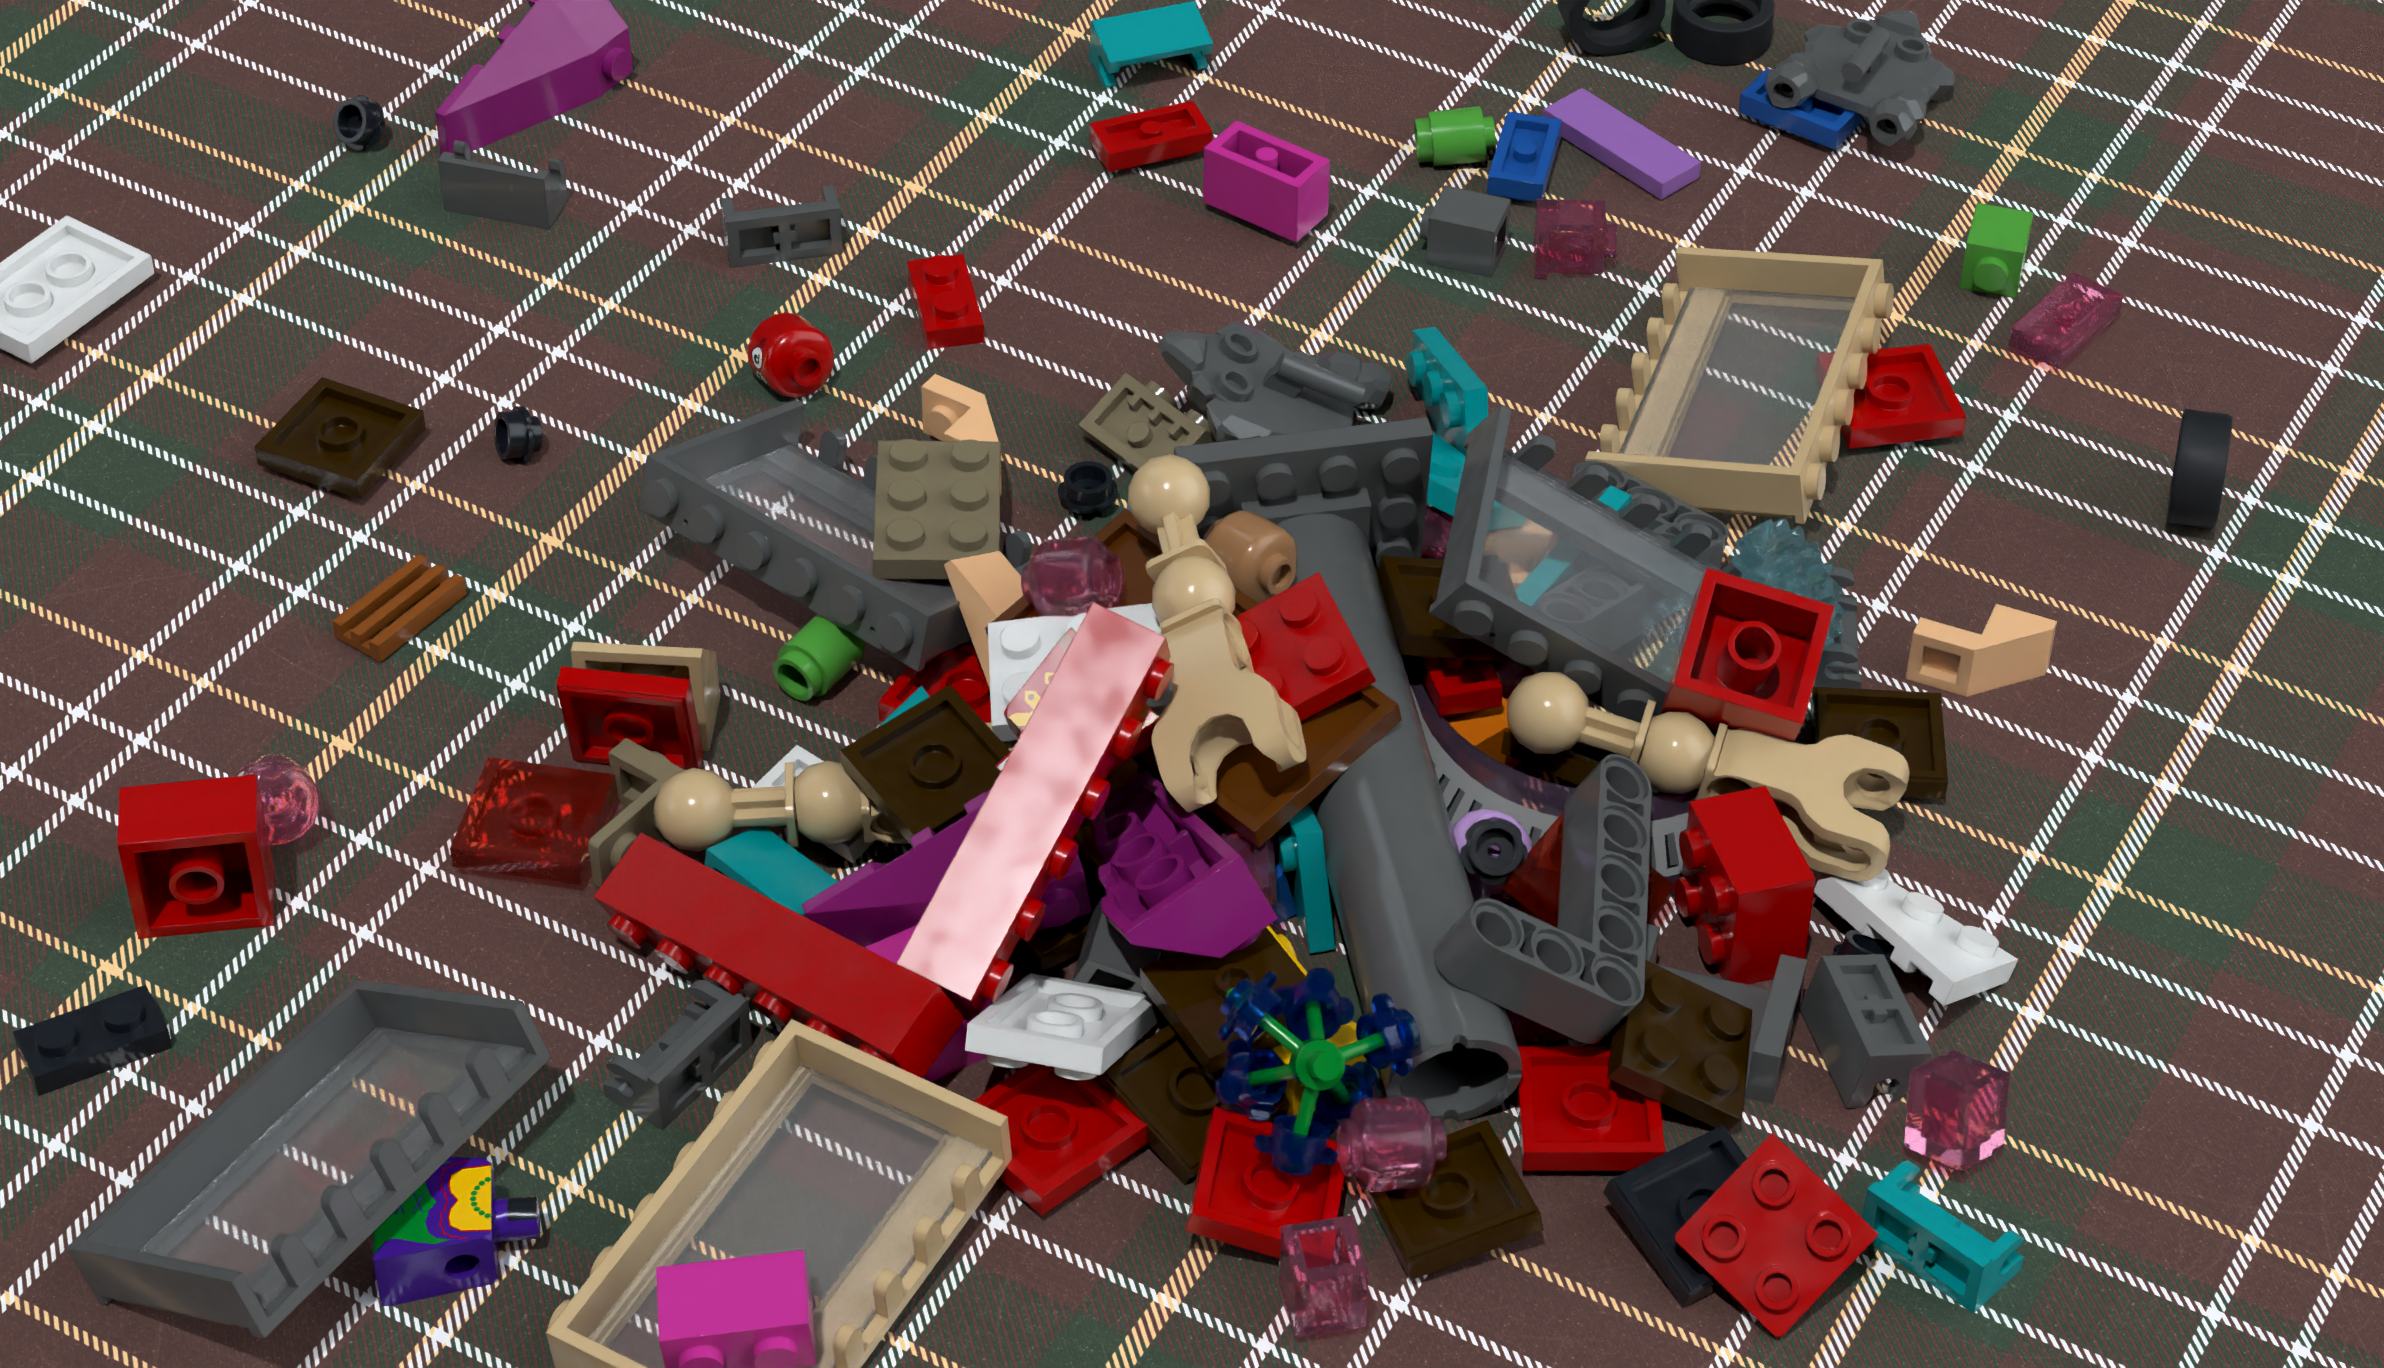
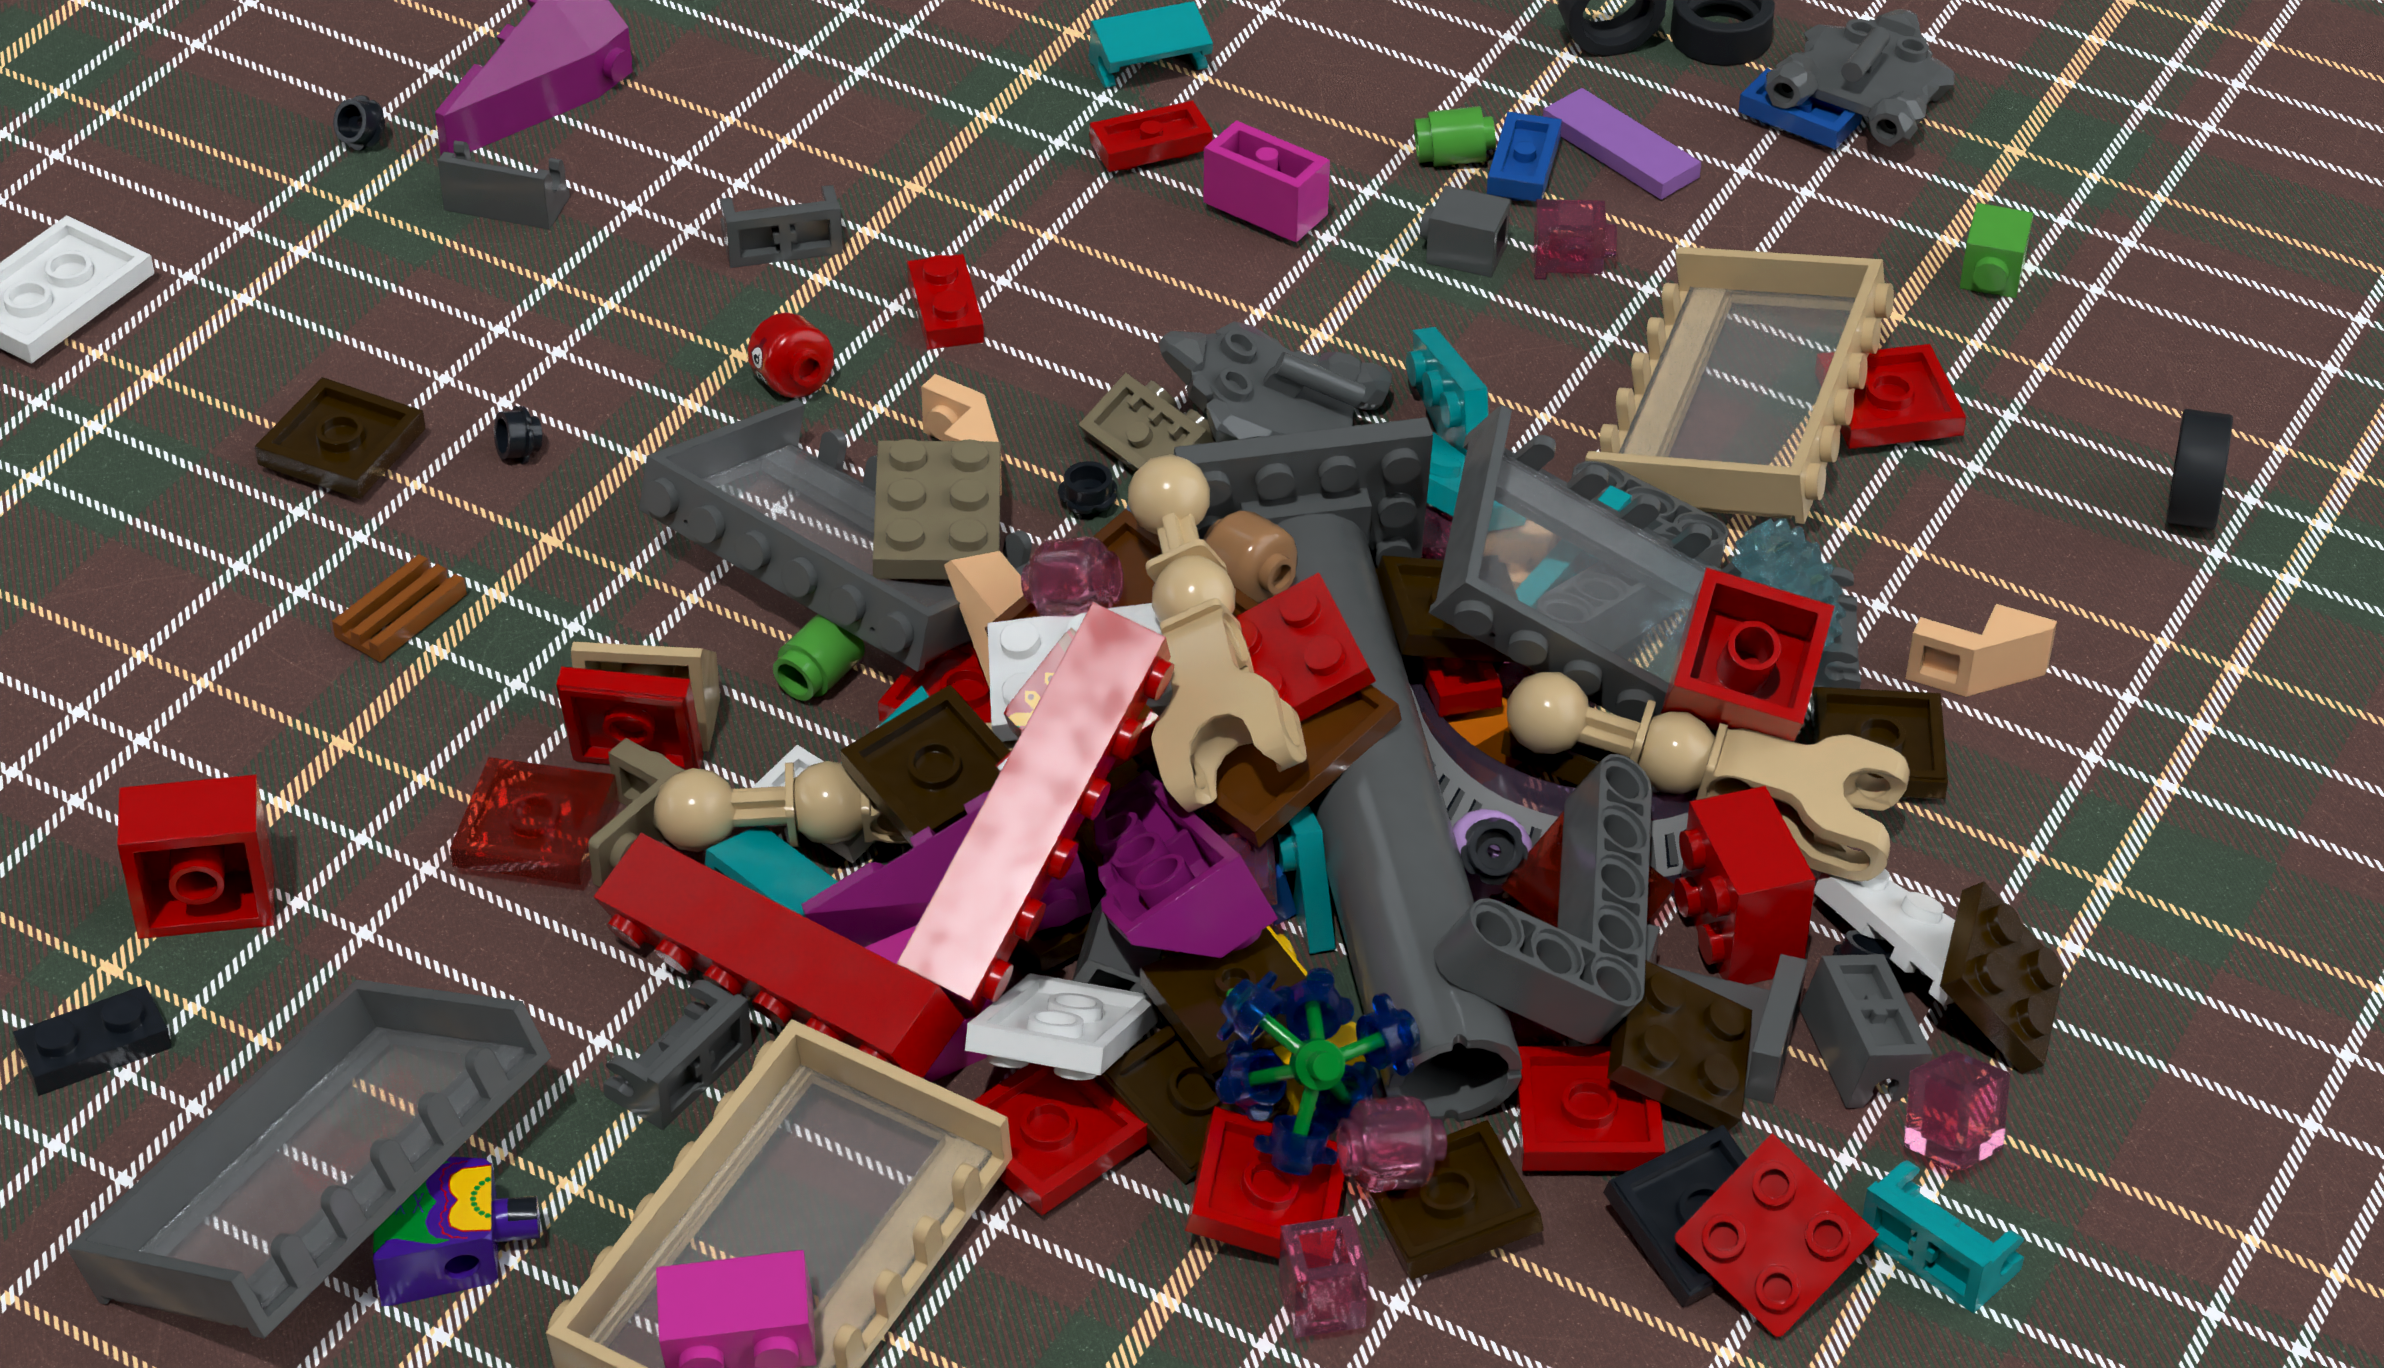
(286, 795): clear pink head -> none
(2002, 977): none -> dark brown plate
(2065, 320): clear pink plate -> none

